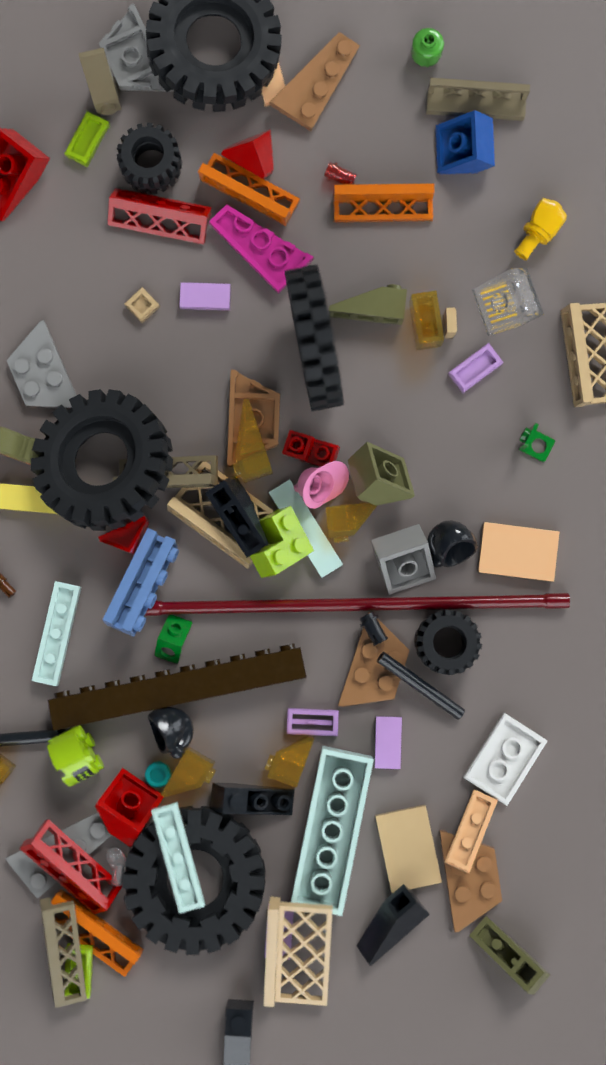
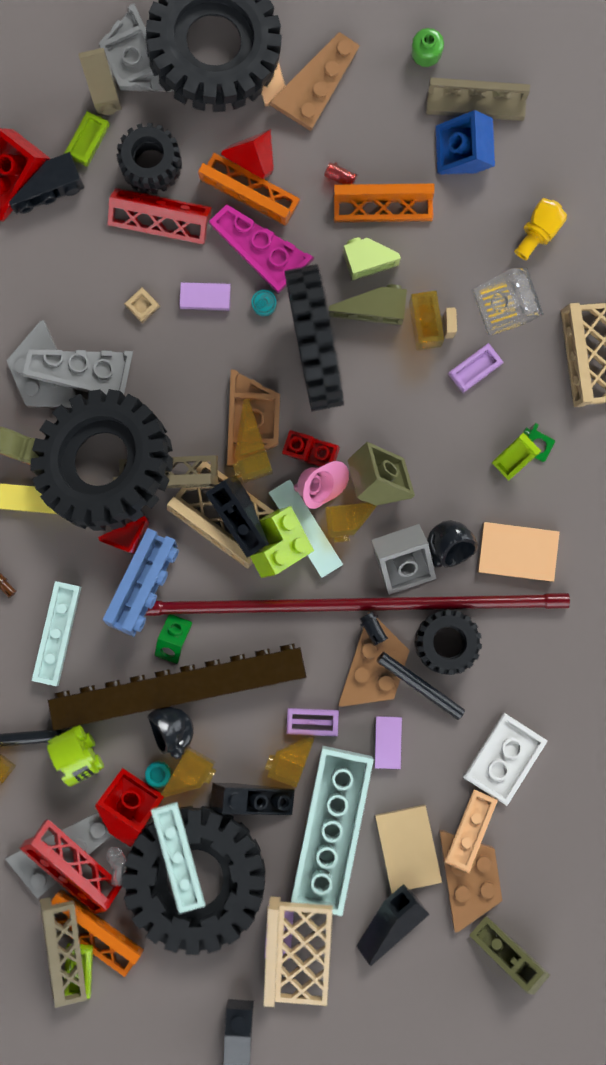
(51, 181): none -> black slope
(79, 368): none -> light grey wing
(264, 303): none -> teal tile
(368, 257): none -> yellowish green slope
(516, 456): none -> lime tile

